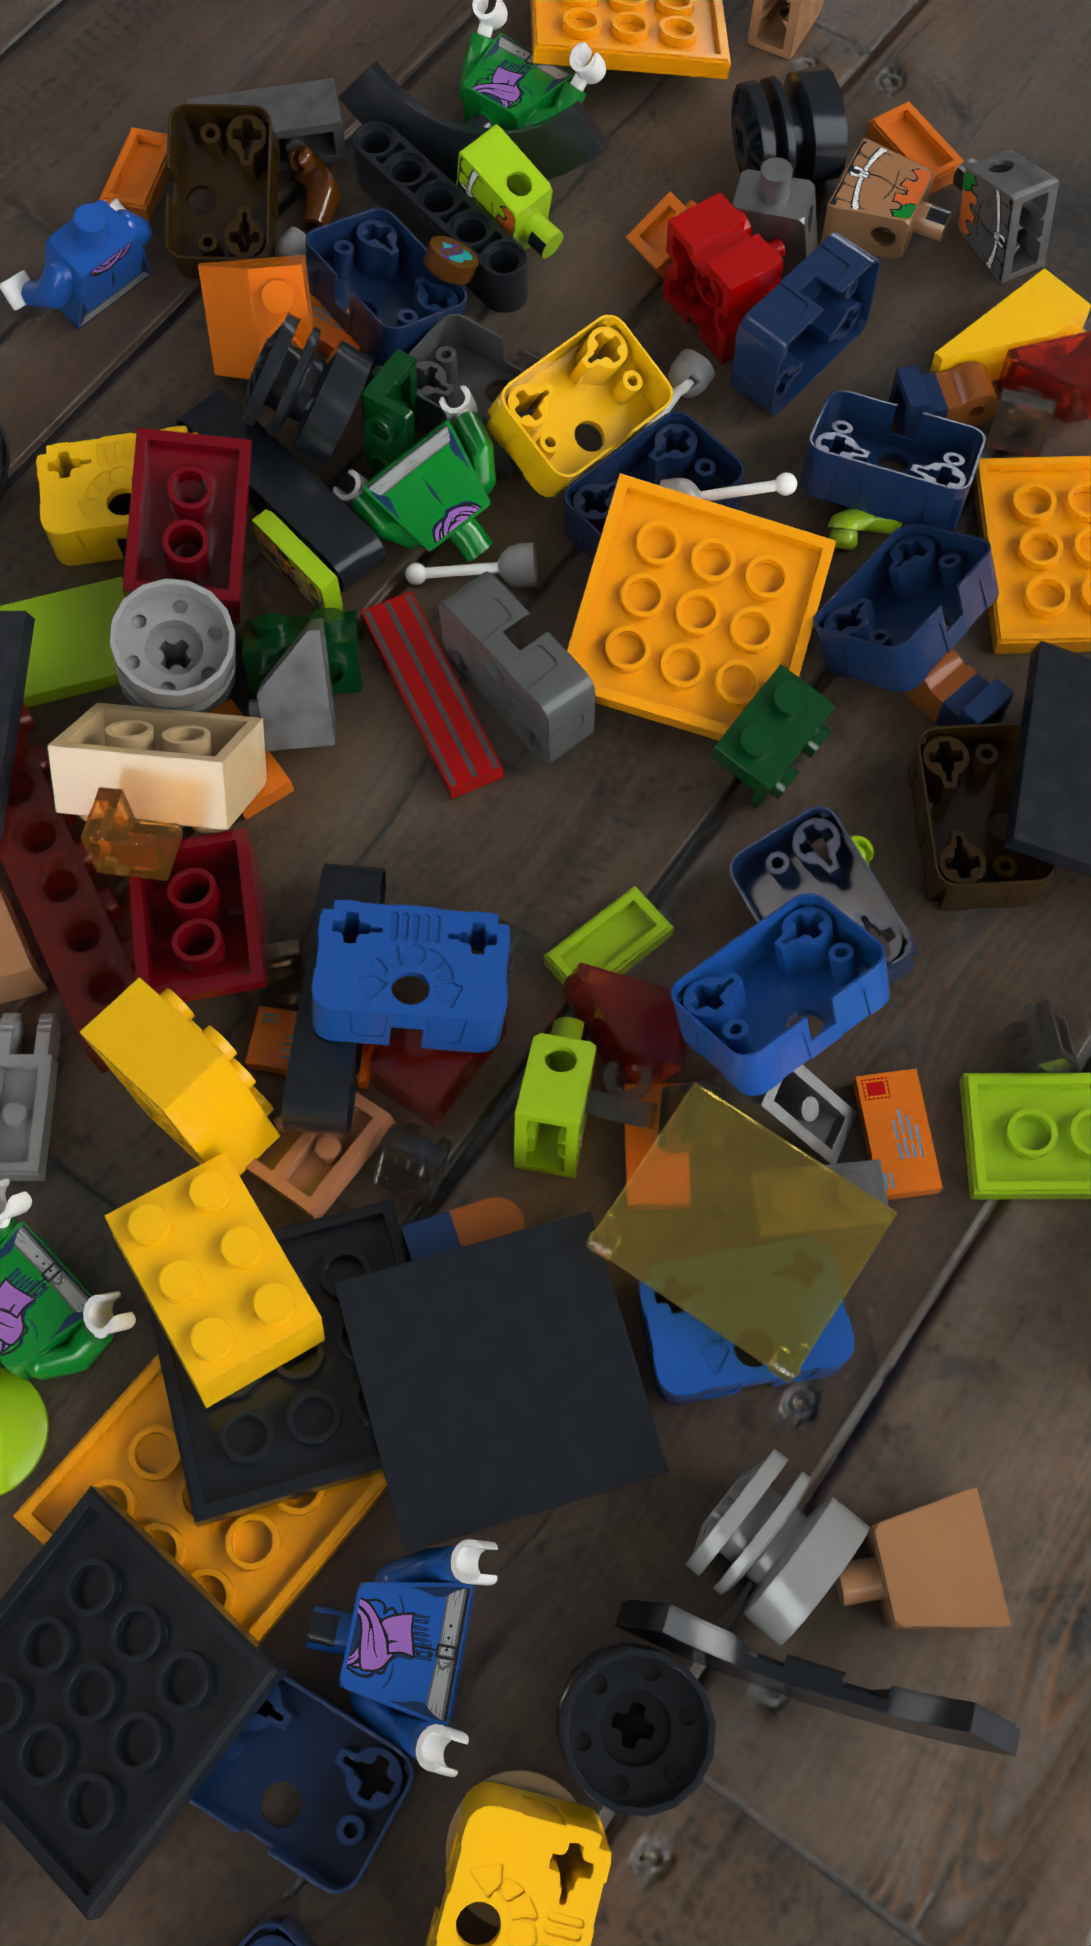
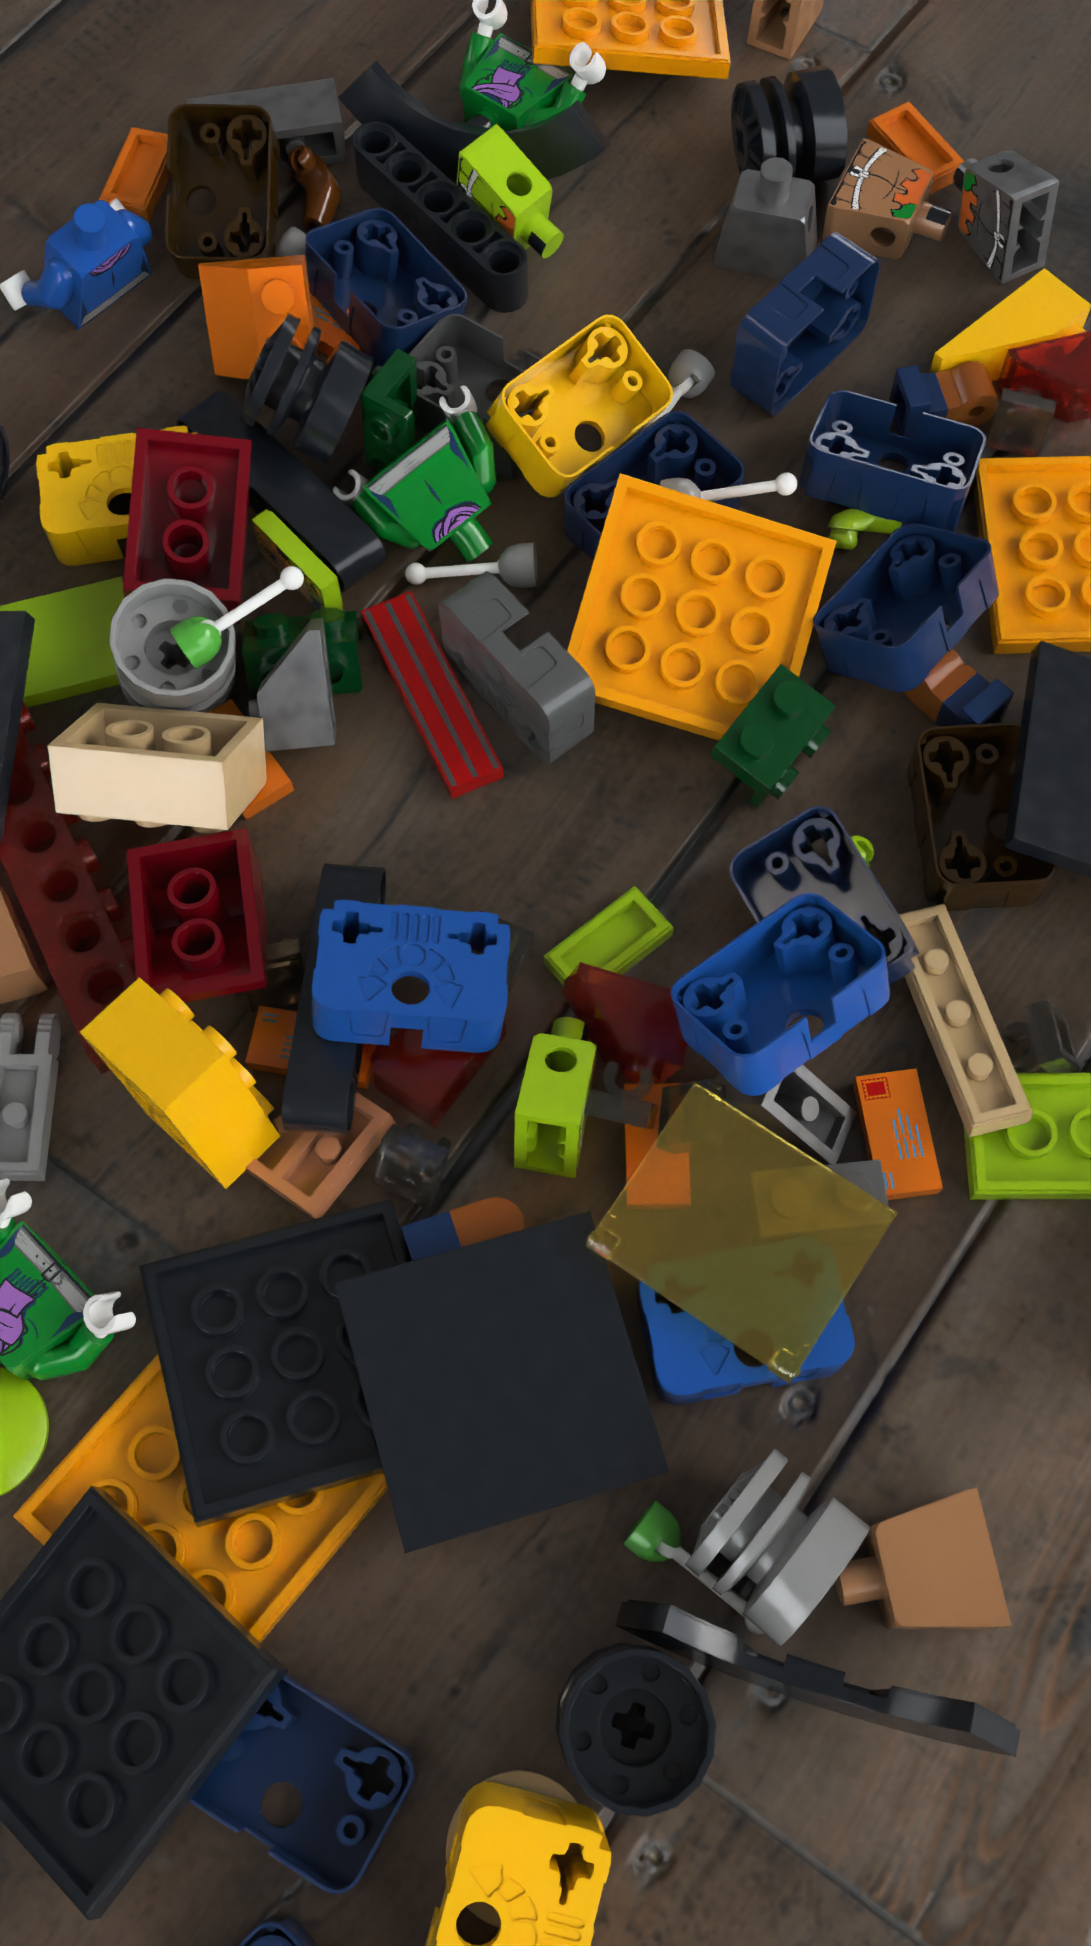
(126, 844): clear orange panel -> none
(201, 637): none -> hinge
(216, 1278): yellow brick -> none
(408, 1646): torso -> none
(450, 260): reddish brown tile -> none
(651, 233): orange bracket -> none
(658, 1538): none -> bright green hinge
(718, 270): red brick -> none
(962, 1027): none -> tan tile

